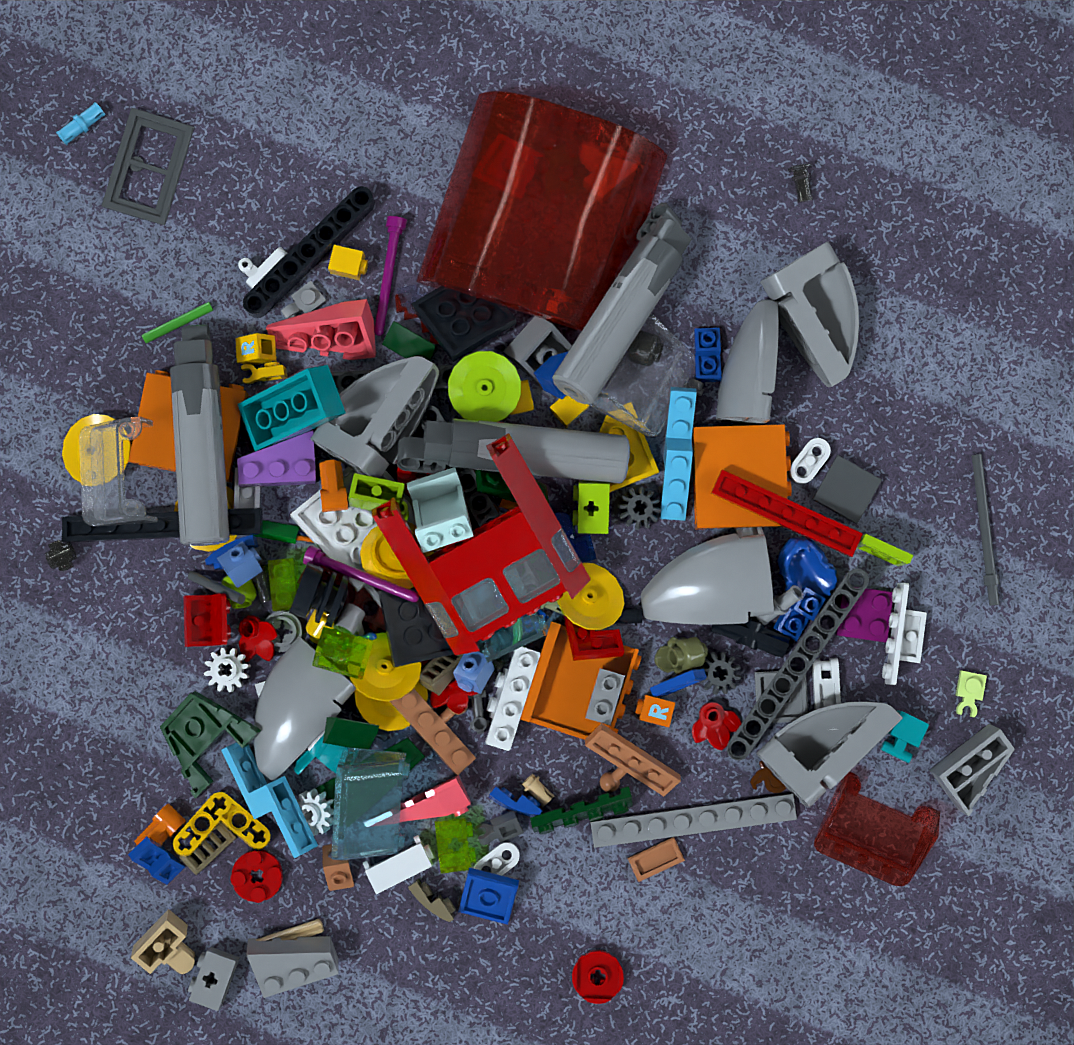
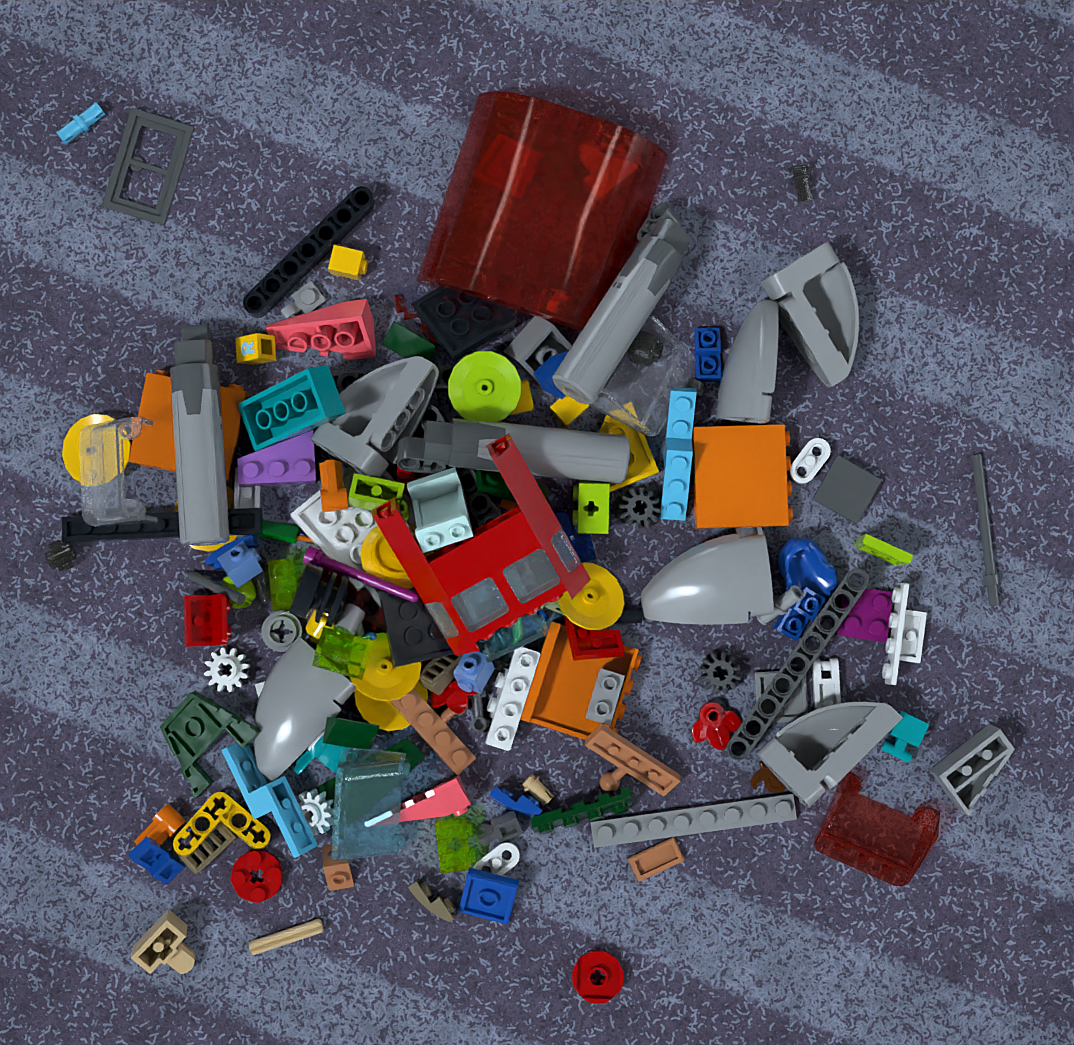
(177, 322): bright green bar -> none
(224, 967): light grey brick -> none
(256, 274): white piece -> none
(258, 639): red plate -> none
(270, 372): yellow plate -> none
(291, 963): light grey wedge -> none
(395, 226): magenta piece -> none
(399, 866): white brick -> none
(655, 710): orange brick -> none
(678, 683): blue tile -> none
(681, 655): olive head -> none
(754, 636): black piece -> none
(786, 513): red plate -> none
(971, 688): yellowish green plate -> none

